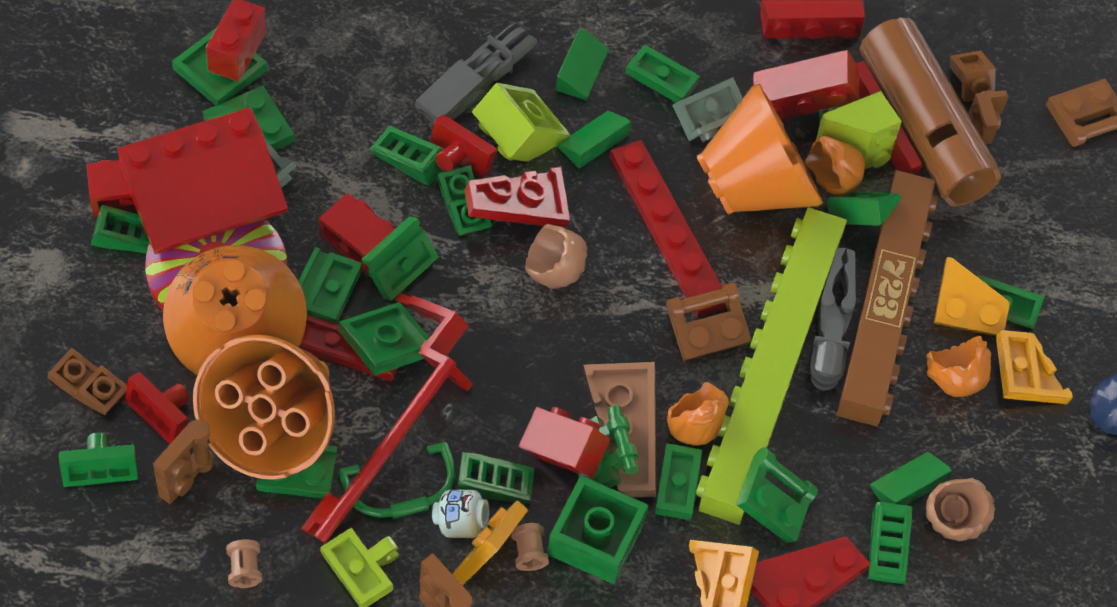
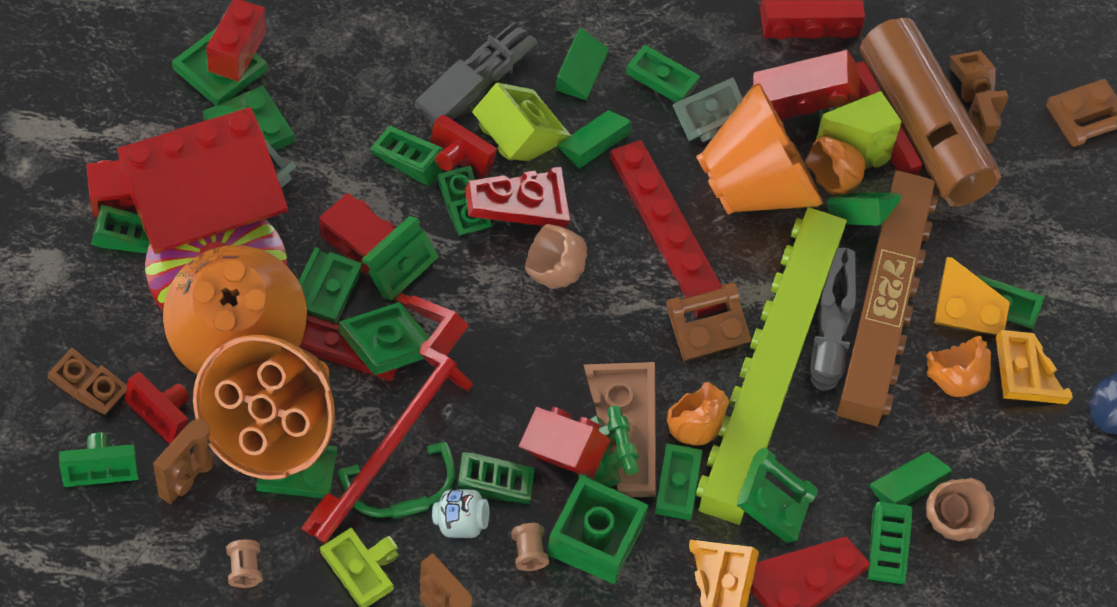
(490, 540): light orange wing -> none

